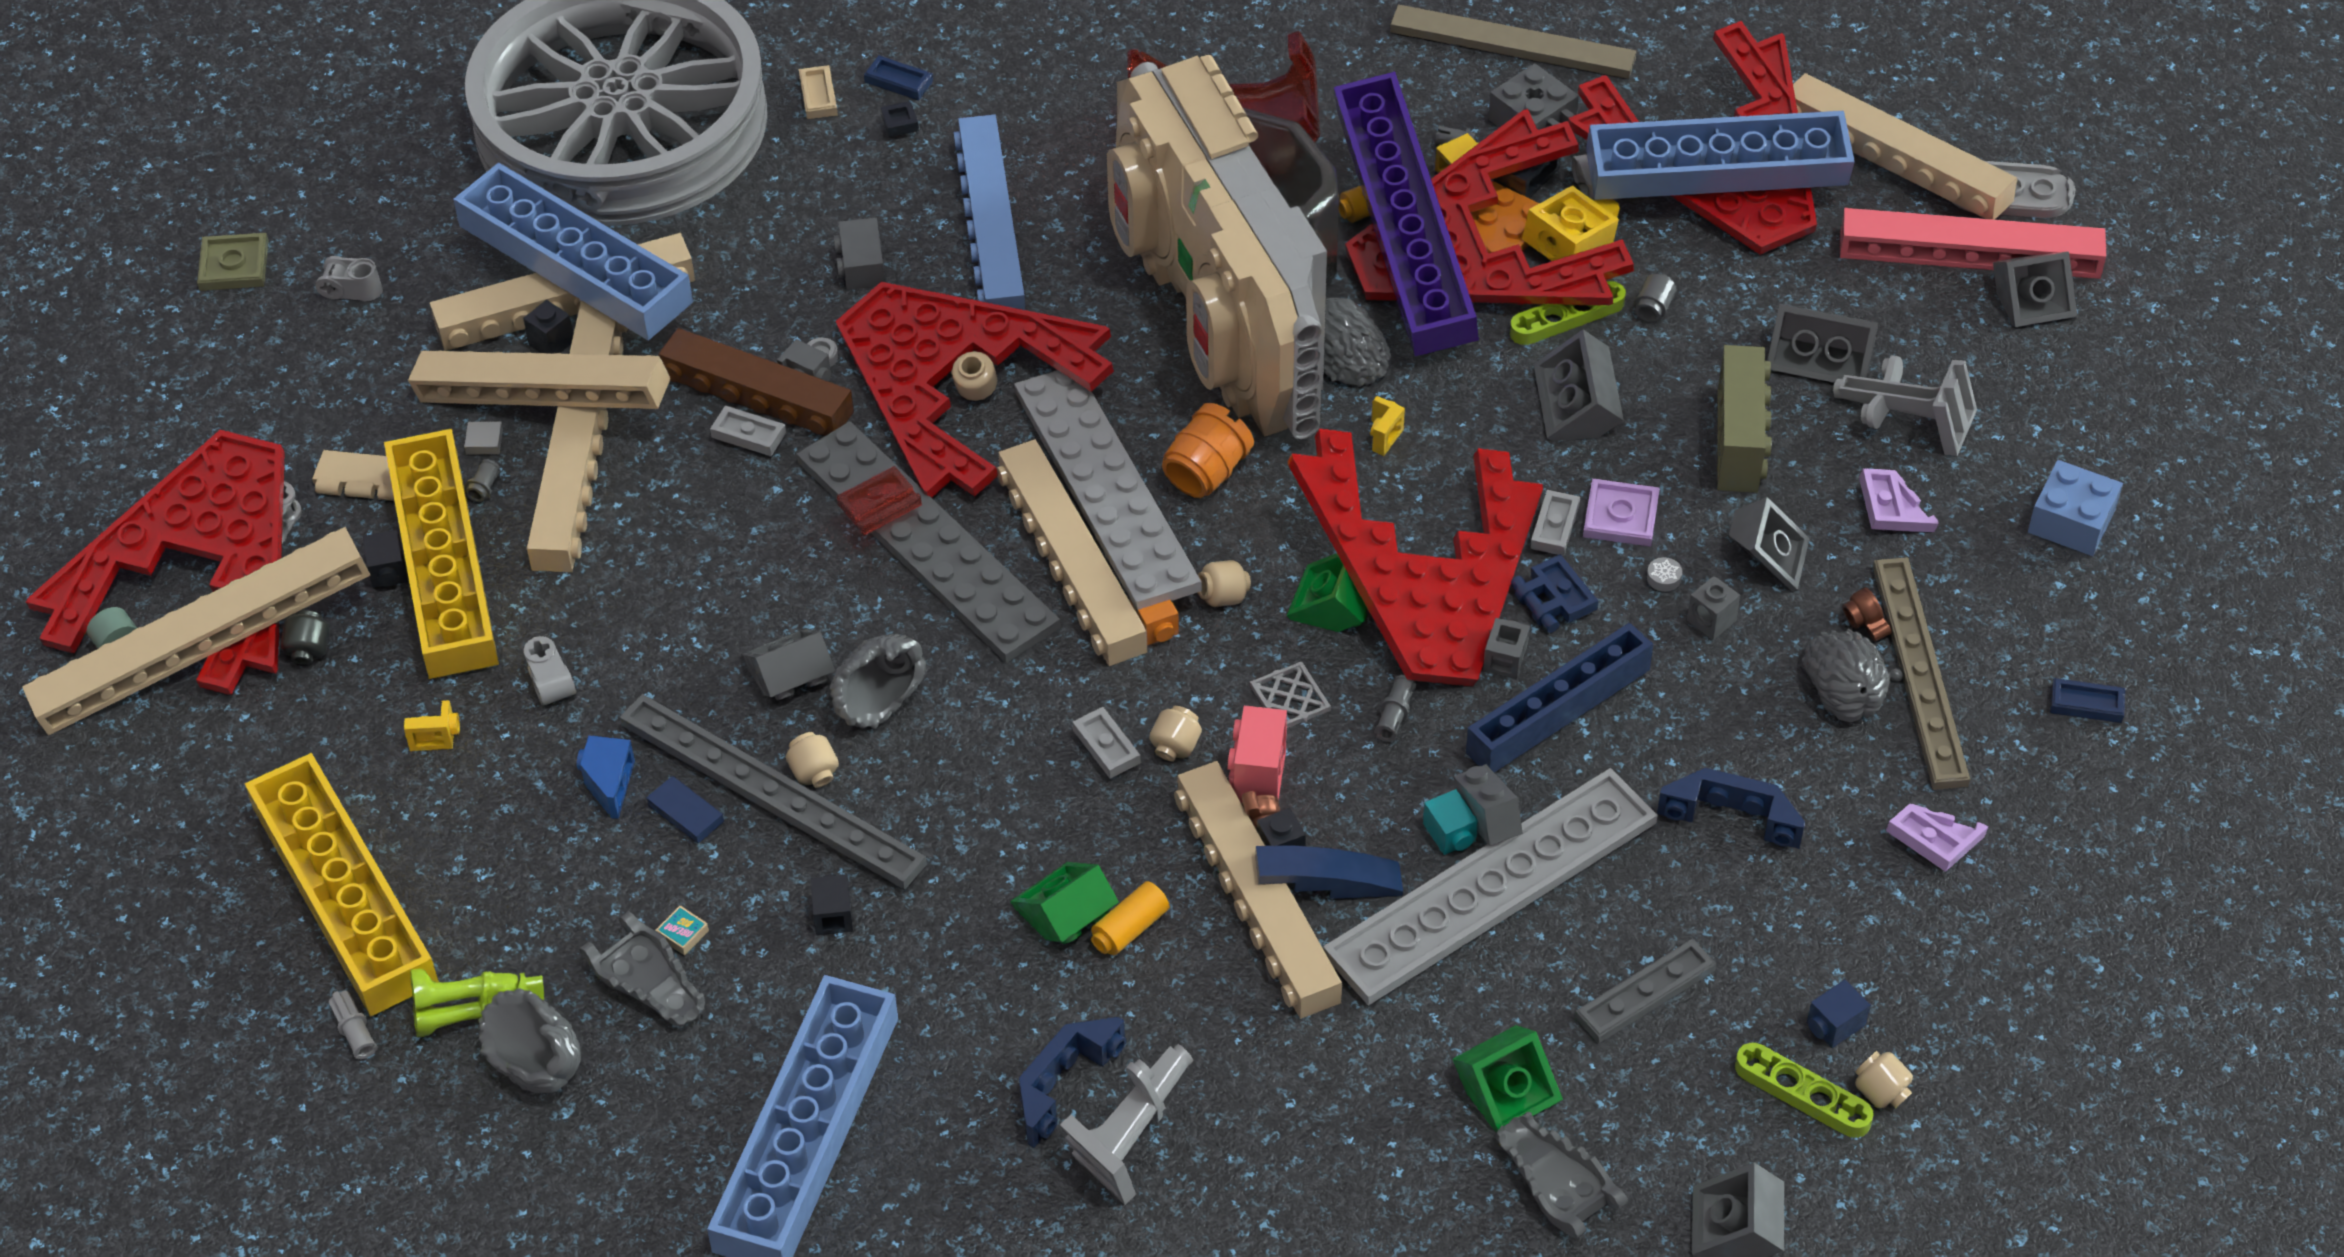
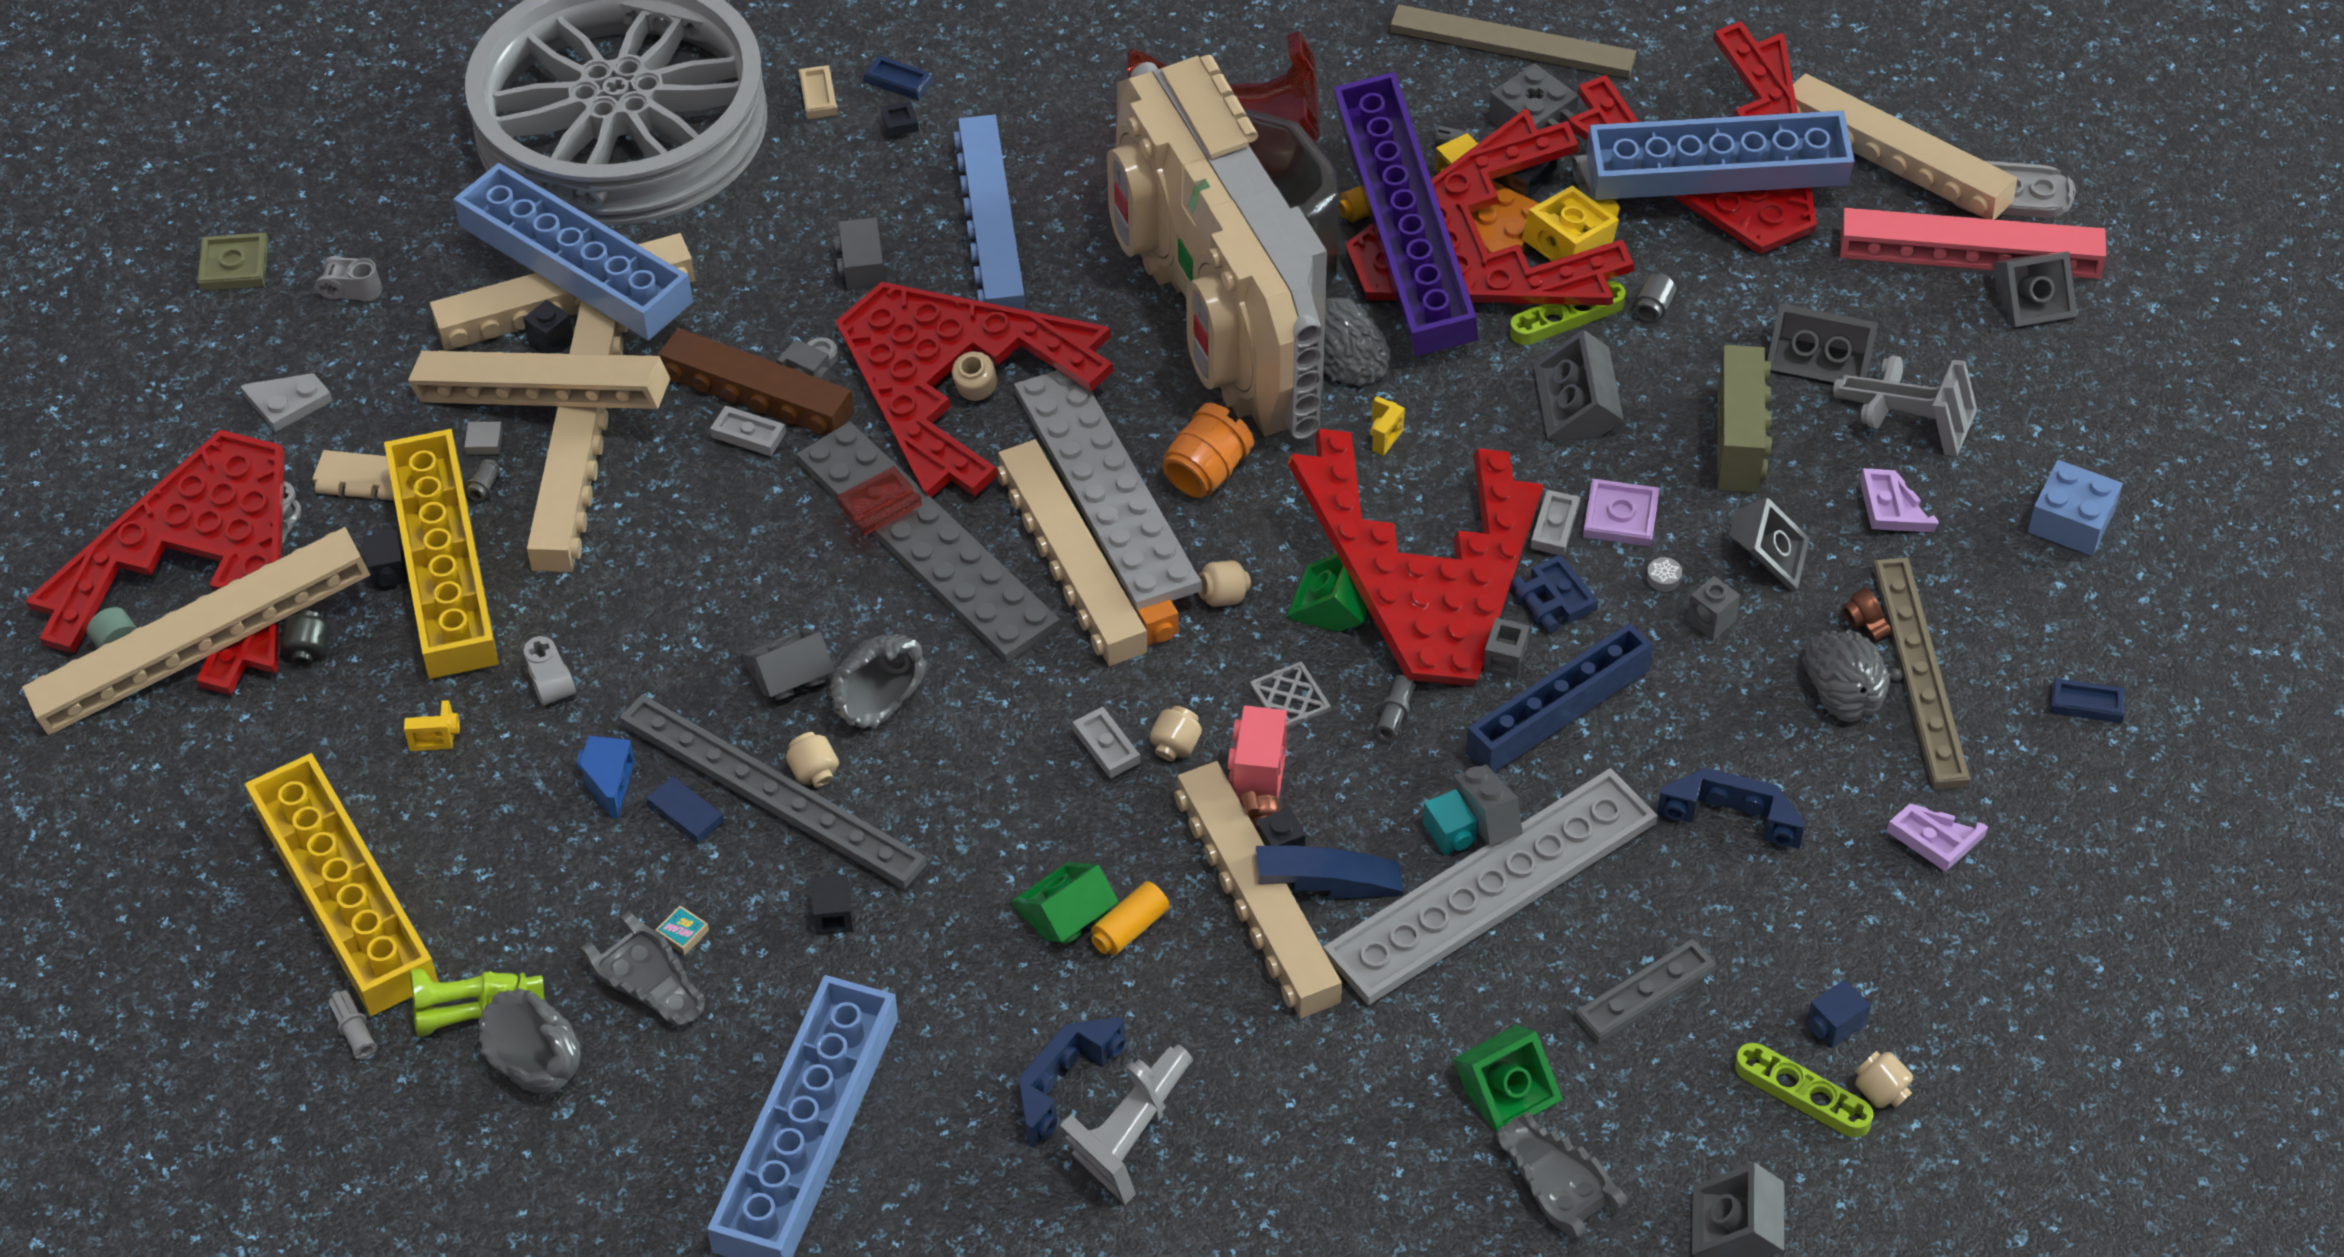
(286, 398): none -> light grey wing

